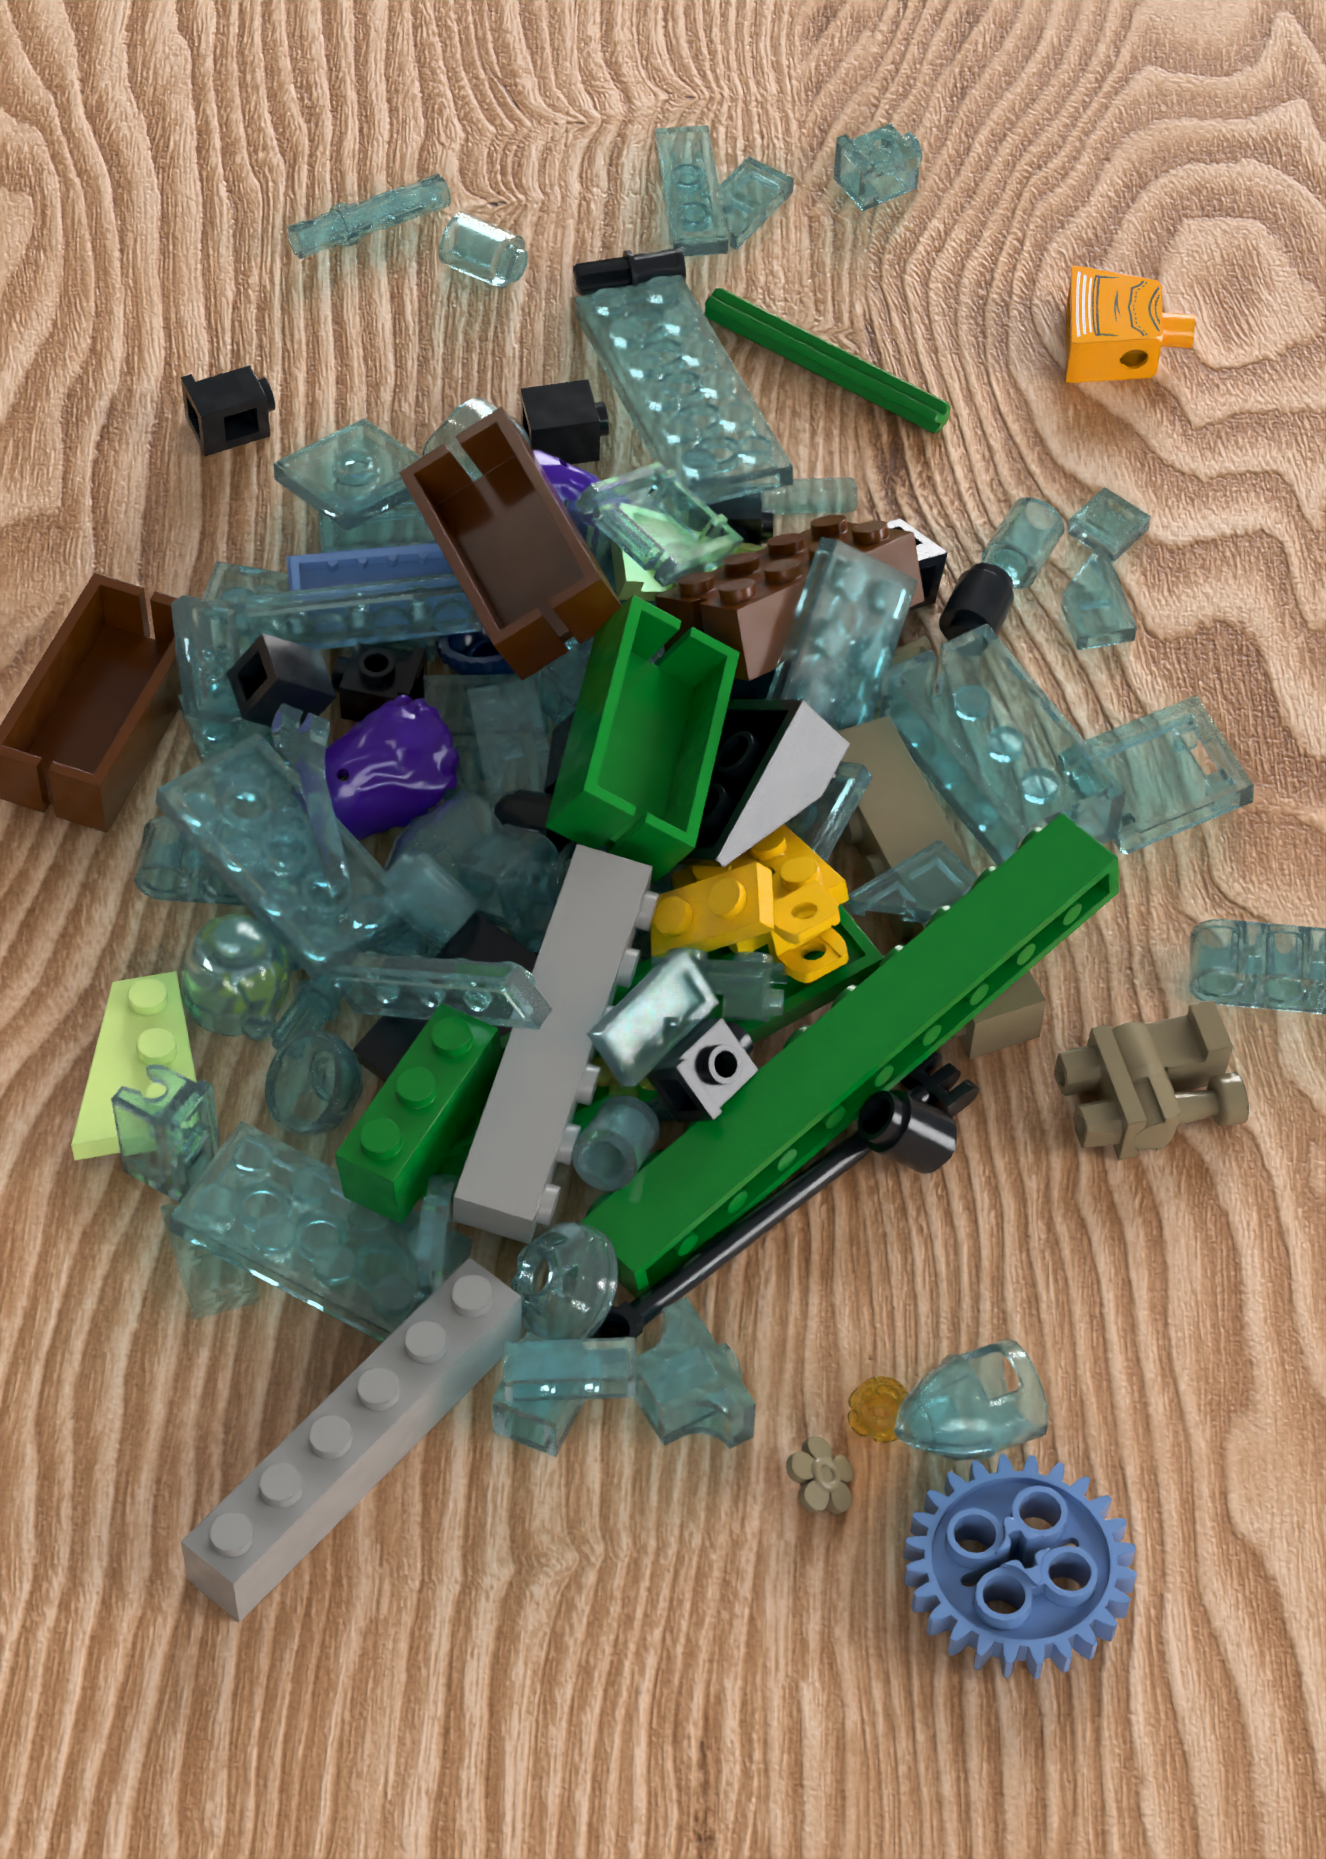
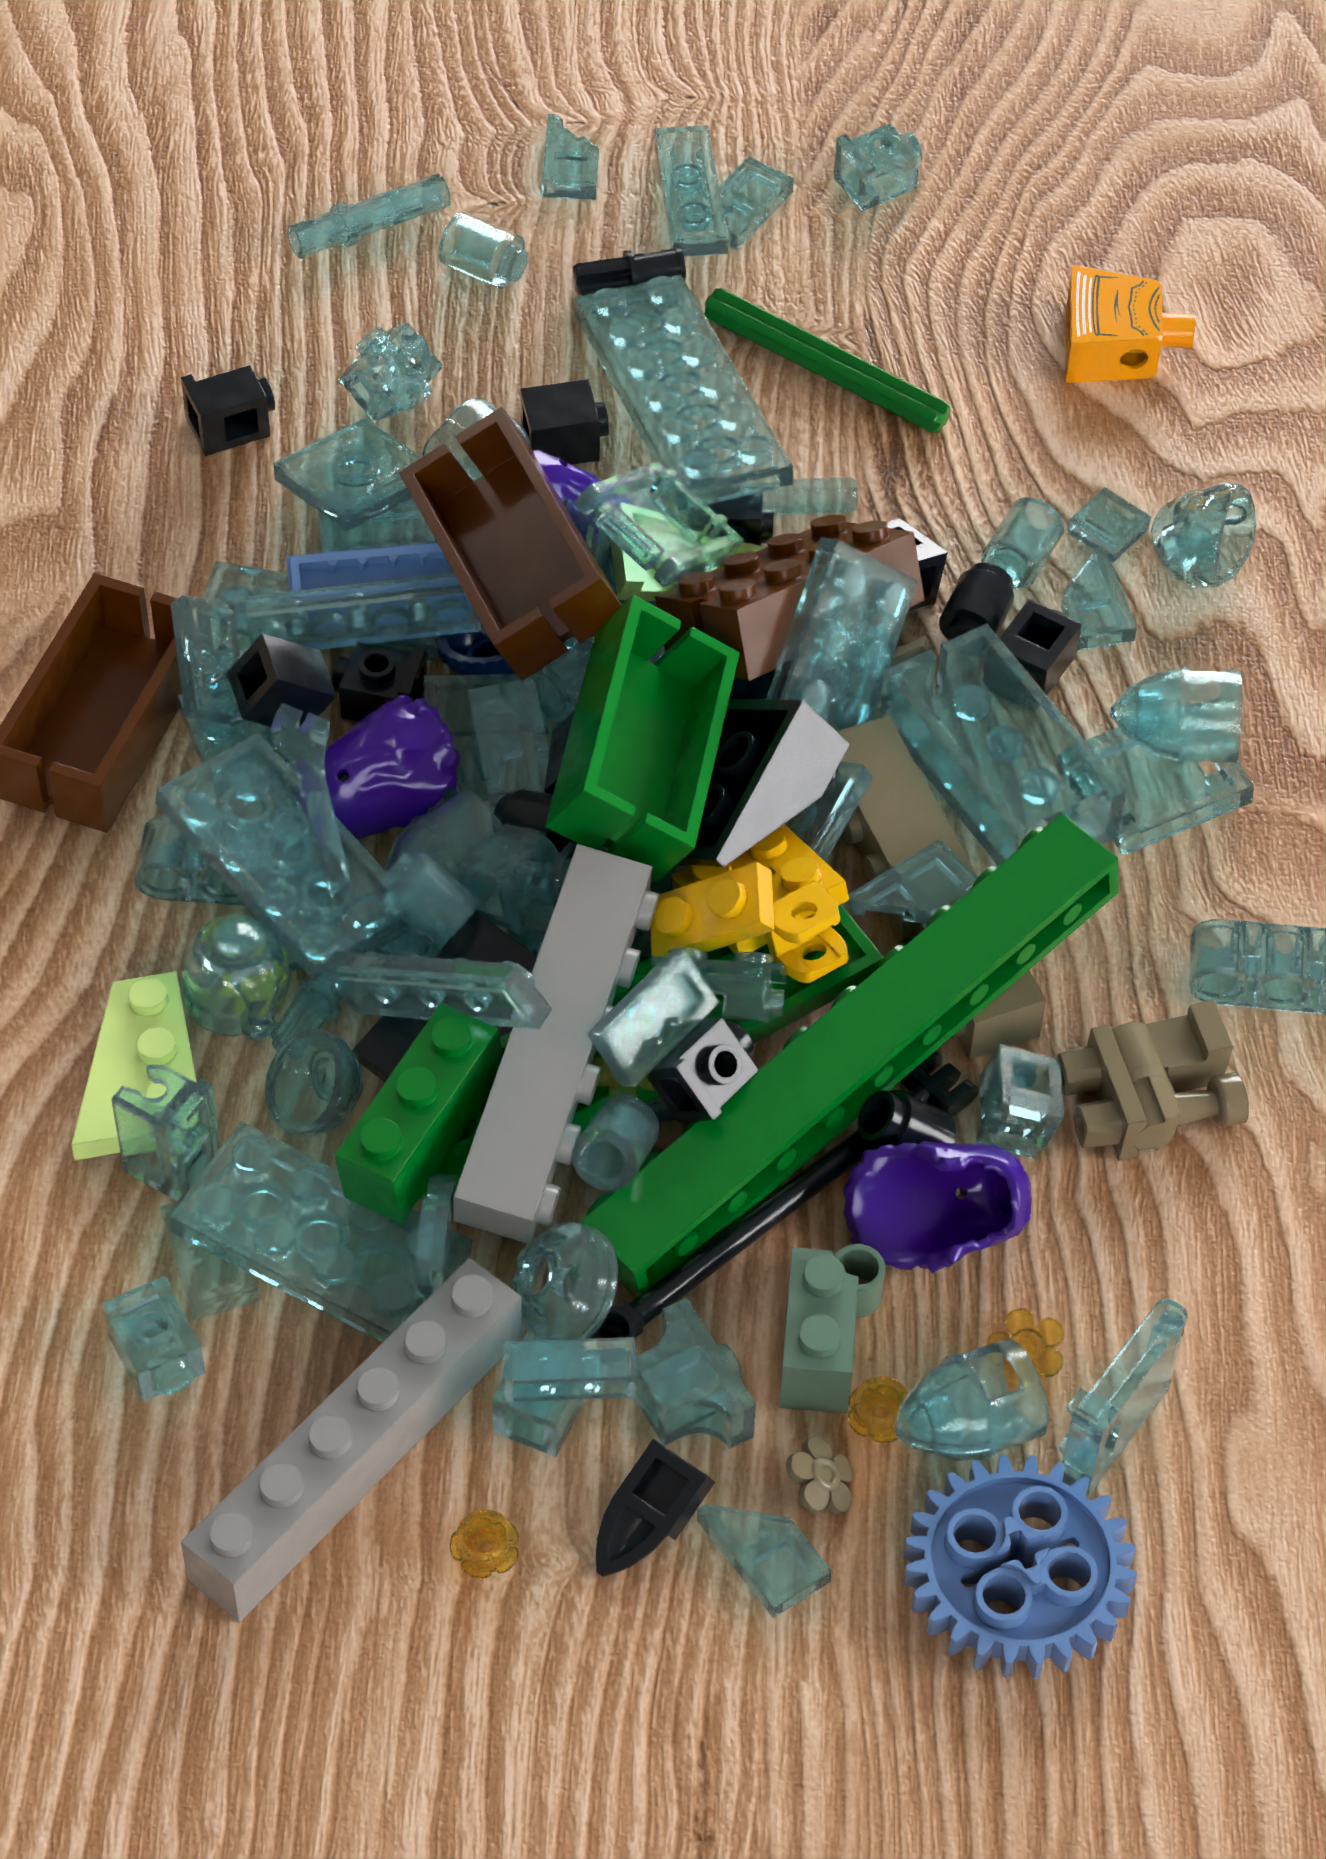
(154, 1339): none -> clear light blue brick
(391, 371): none -> clear light blue brick
(485, 1527): none -> clear yellow plate
(568, 164): none -> clear light blue tile
(648, 1507): none -> black plate
(766, 1554): none -> clear light blue tile
(822, 1323): none -> sand green hinge
(909, 1208): none -> dark purple piece
(1020, 1101): none -> clear light blue brick
(1037, 1342): none -> clear yellow plant
(1043, 642): none -> black brick
(1122, 1396): none -> clear light blue container
(1184, 714): none -> clear light blue helmet
(1205, 534): none -> clear light blue piece

